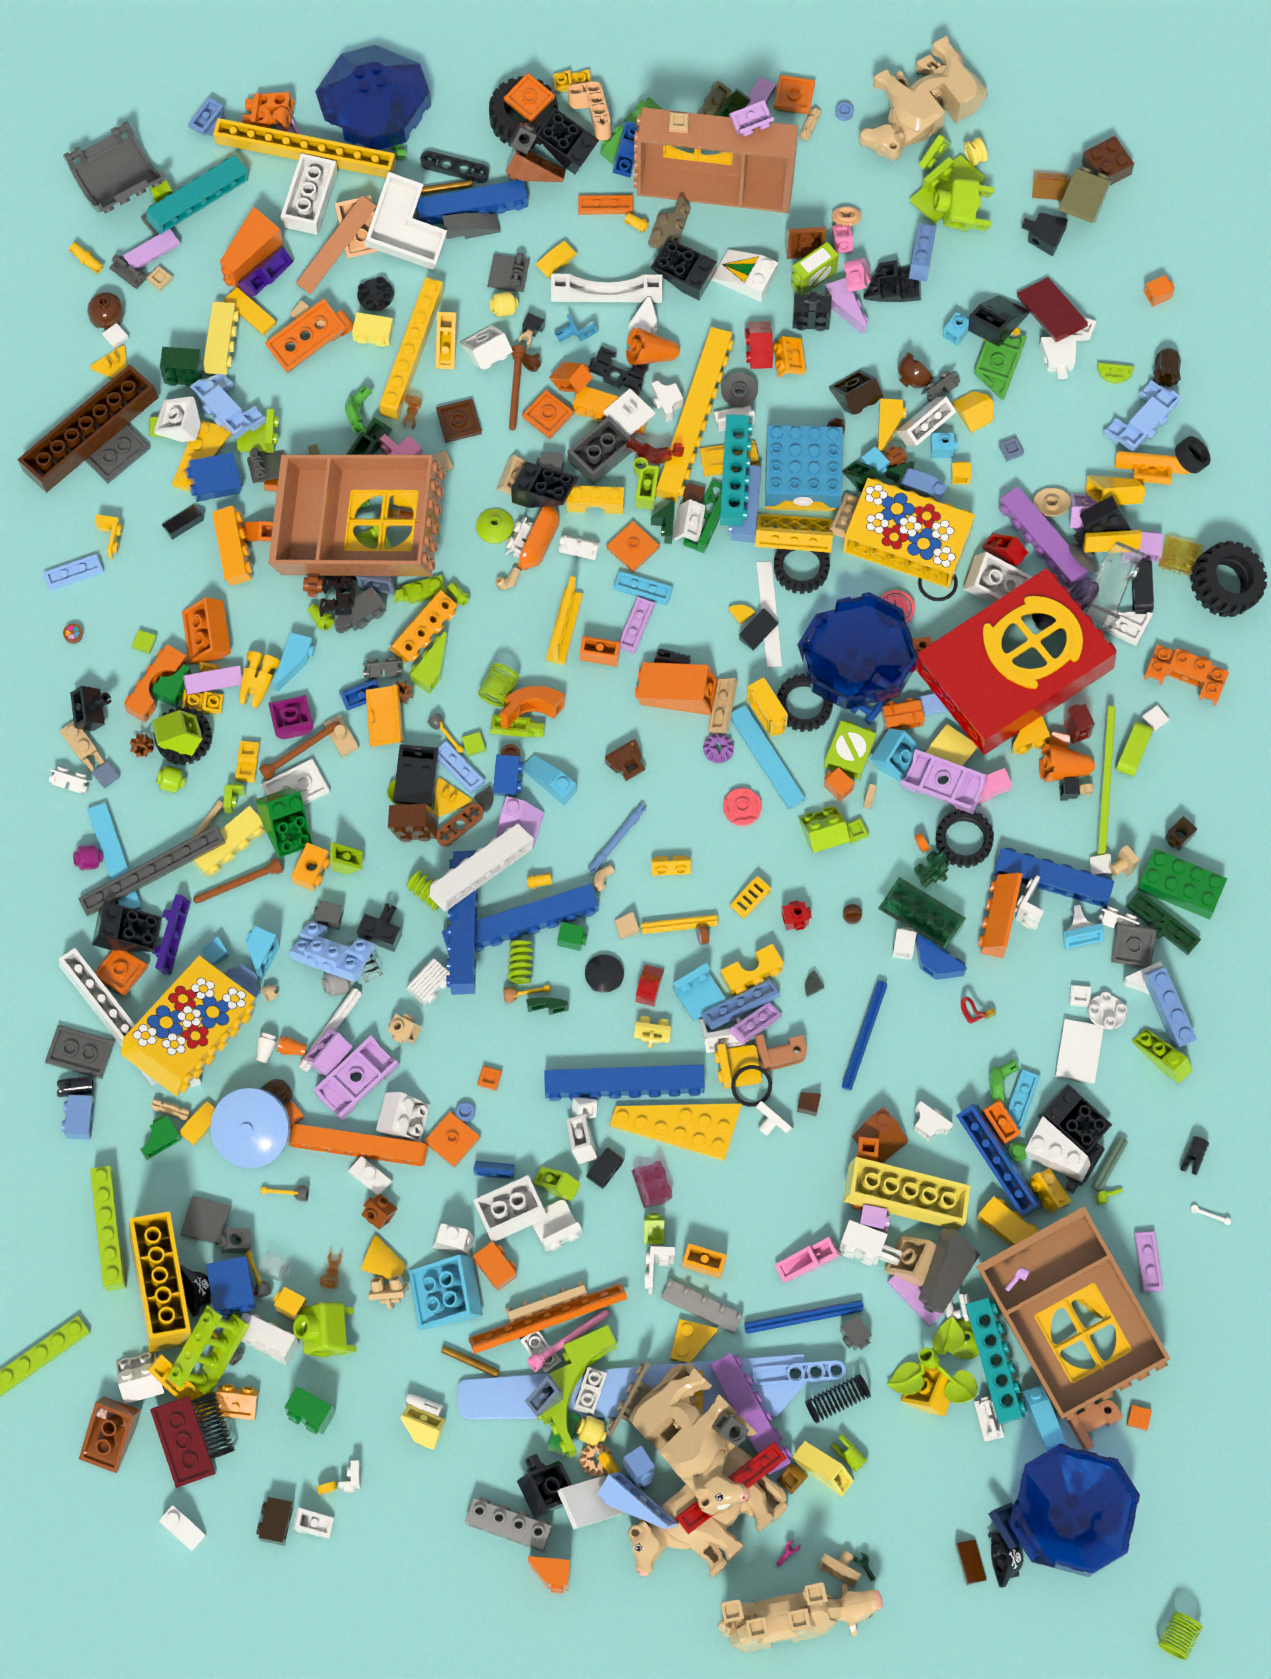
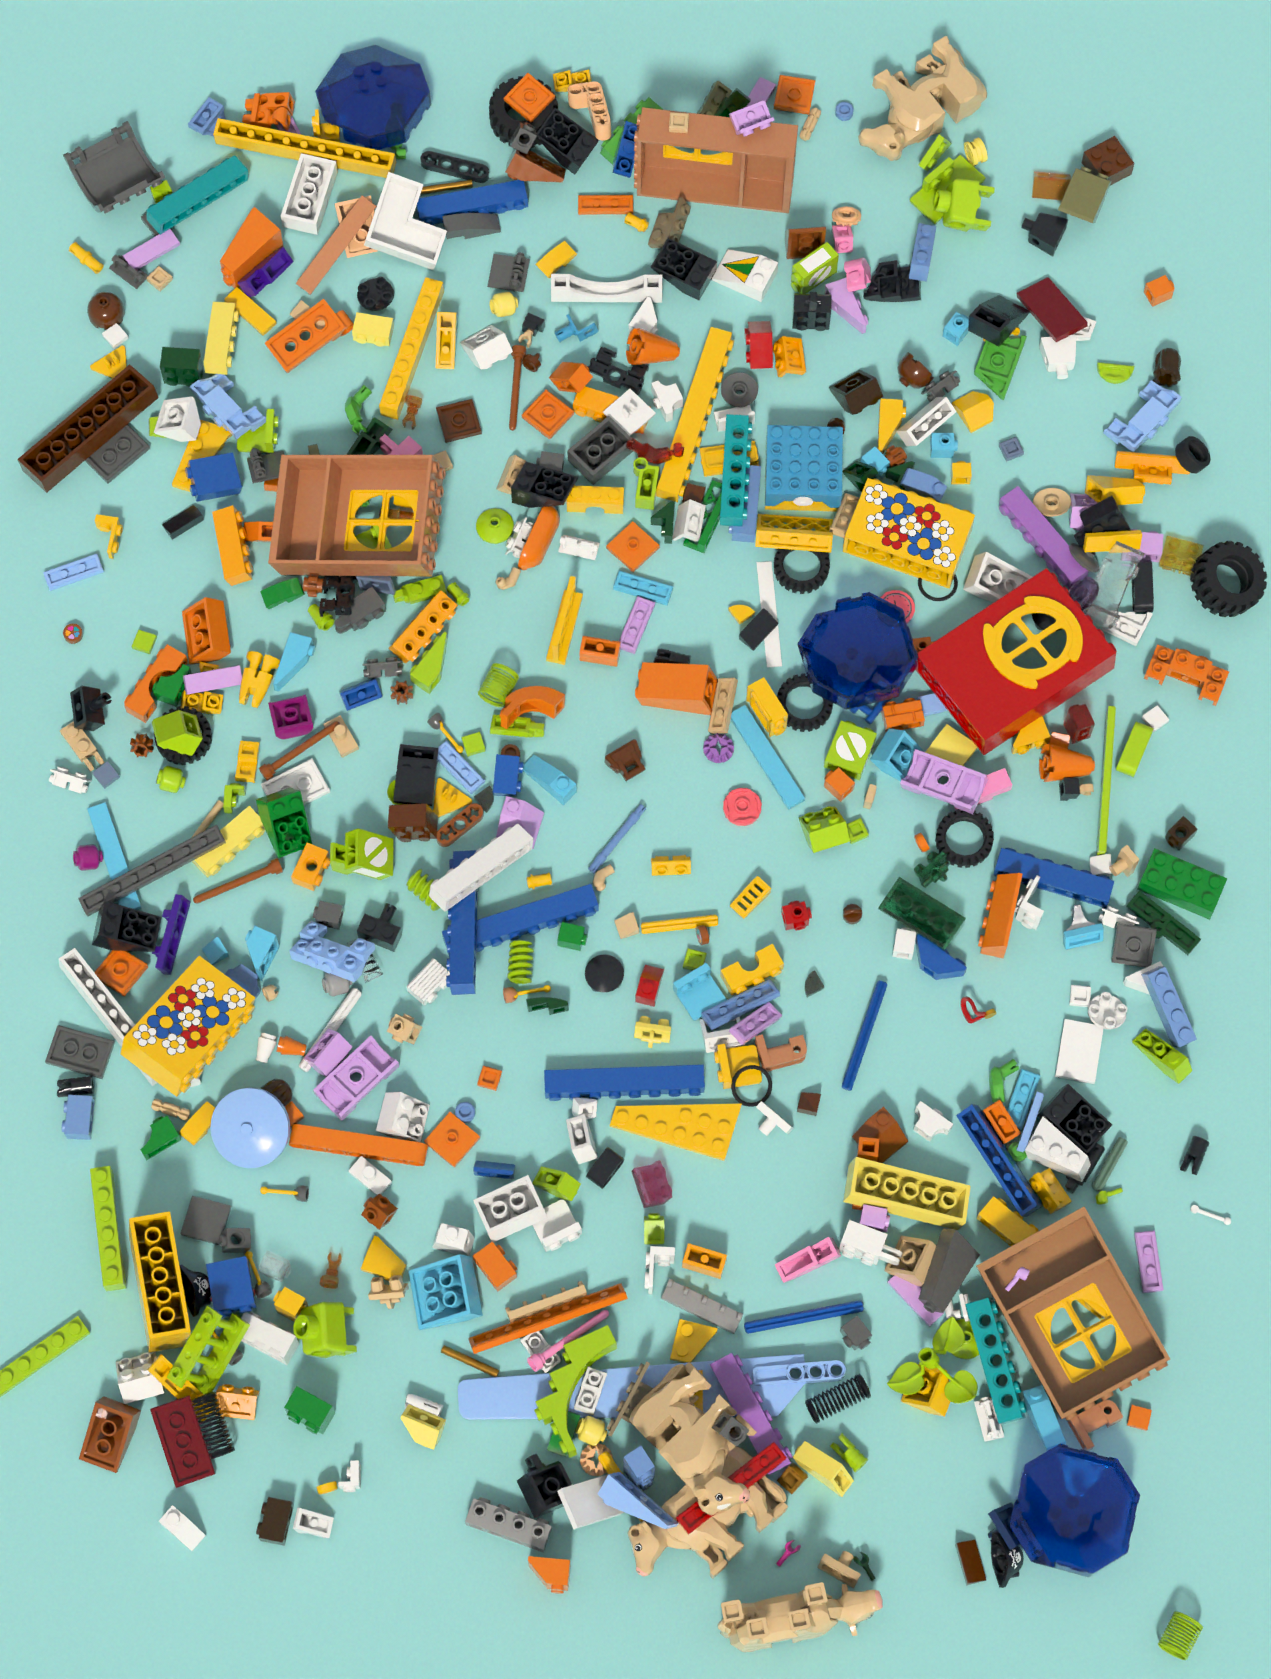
(281, 592): none -> green slope
(325, 130): none -> yellow bracket
(369, 854): none -> lime brick
(387, 716): light orange door -> none
(544, 1396): sand blue slope -> none
(694, 959): none -> lime tile
(1005, 548): red slope -> none
(1030, 1122): none -> light blue tile

